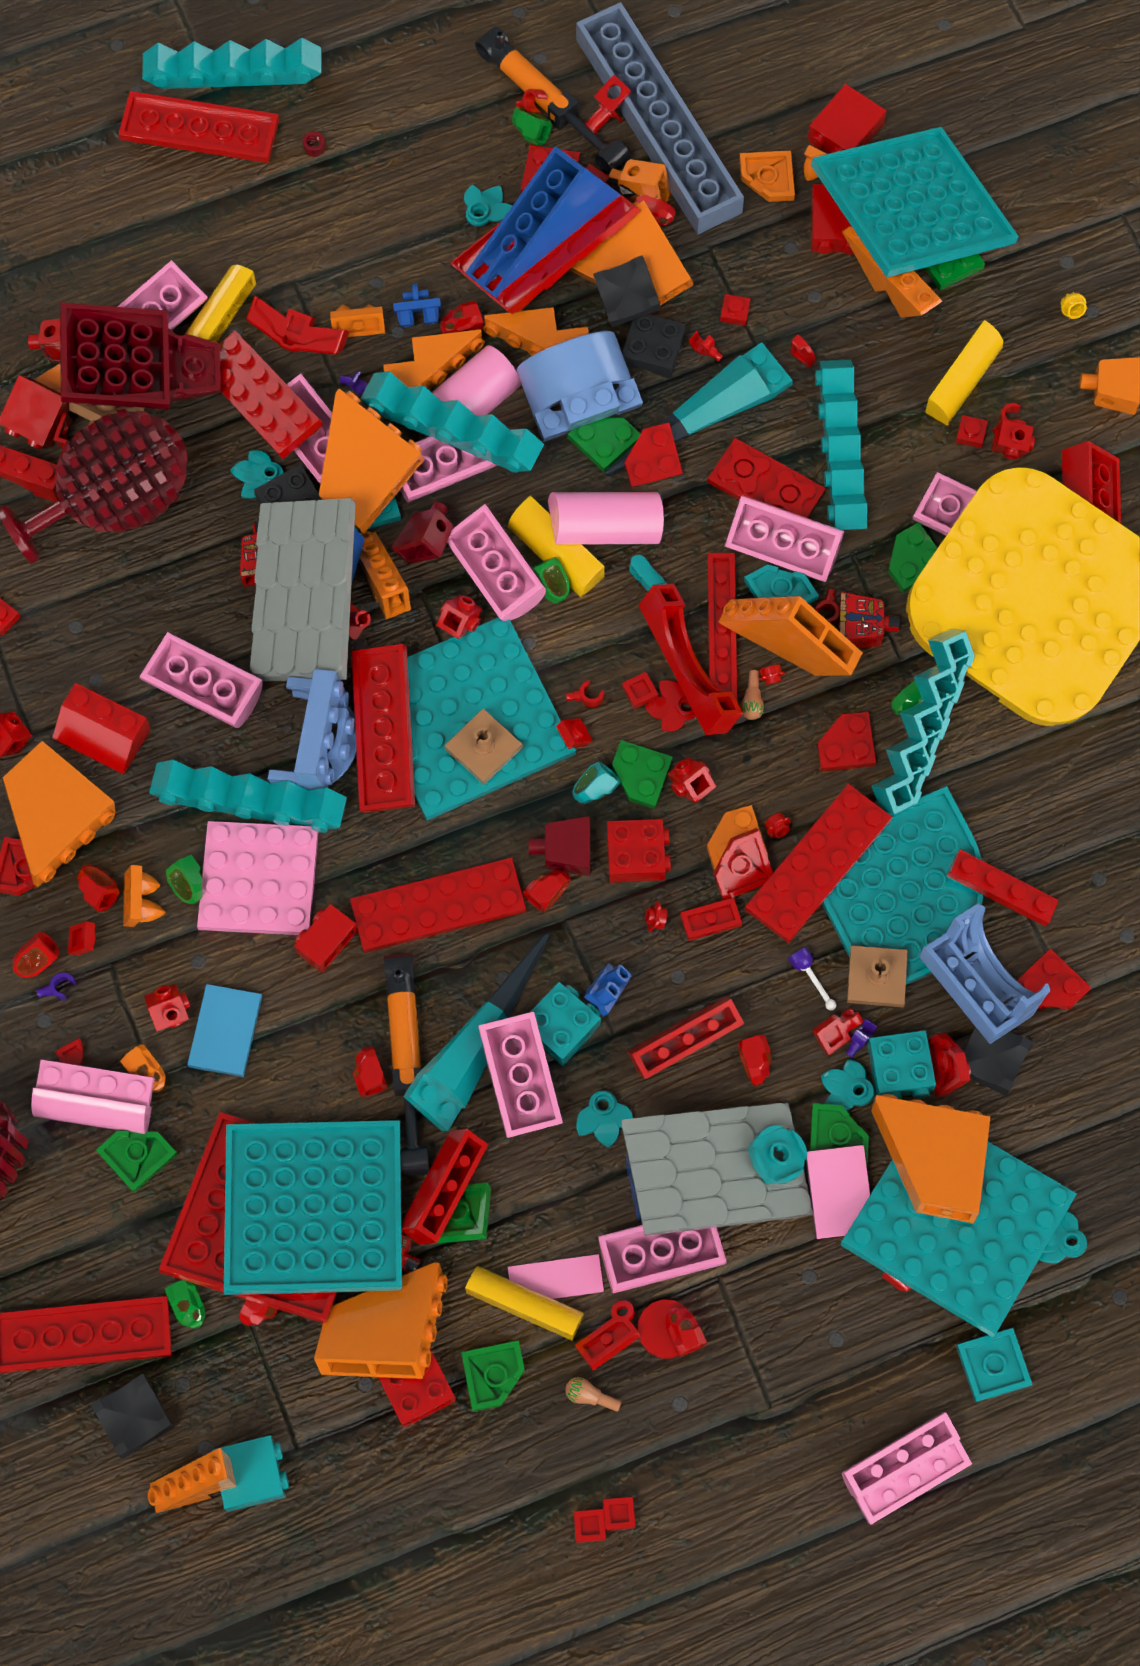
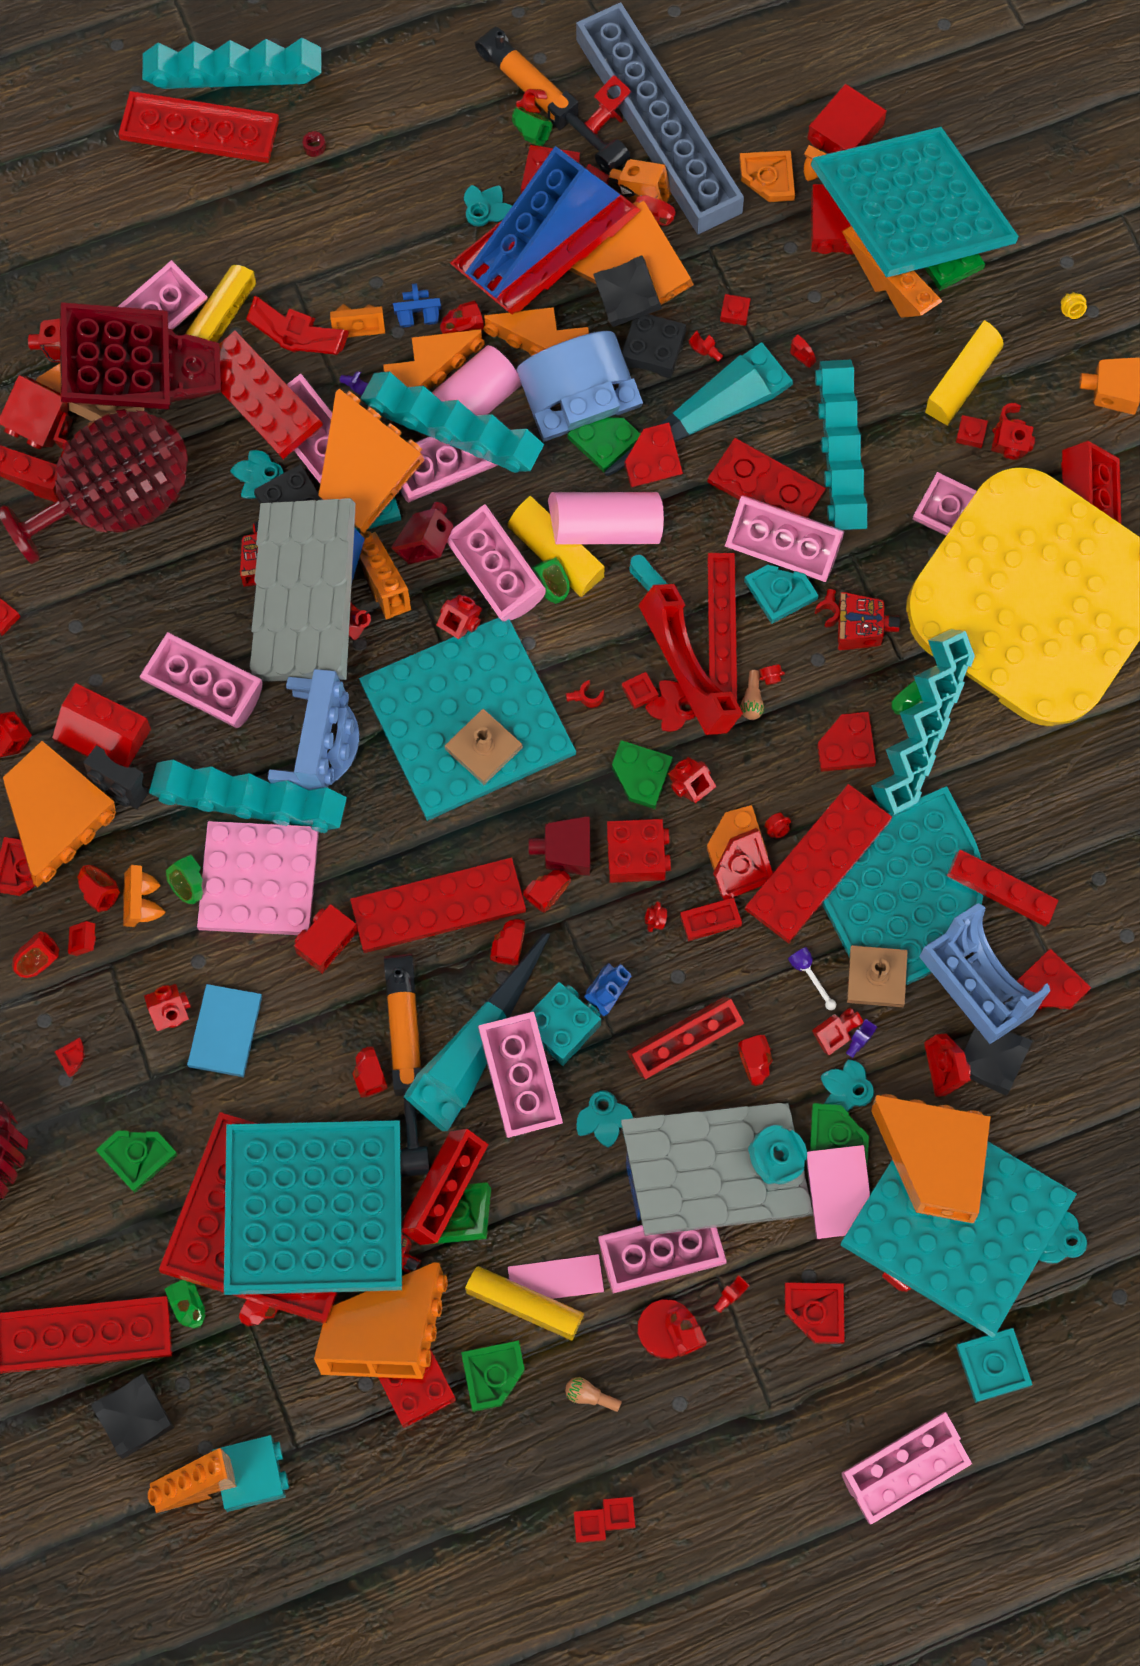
(51, 989): dark purple piece -> none
(93, 1097): bright pink brick -> none
(115, 779): none -> black brick
(142, 1063): orange rock -> none
(383, 728): red plate -> none
(508, 943): none -> red rock
(574, 733): red plate -> none
(595, 783): teal rock -> none
(610, 1337): red hinge -> none
(731, 1293): none -> red piece
(793, 632): orange slope -> none
(817, 1310): none -> red plate
(902, 1065): teal brick -> none
(910, 555): green plate -> none

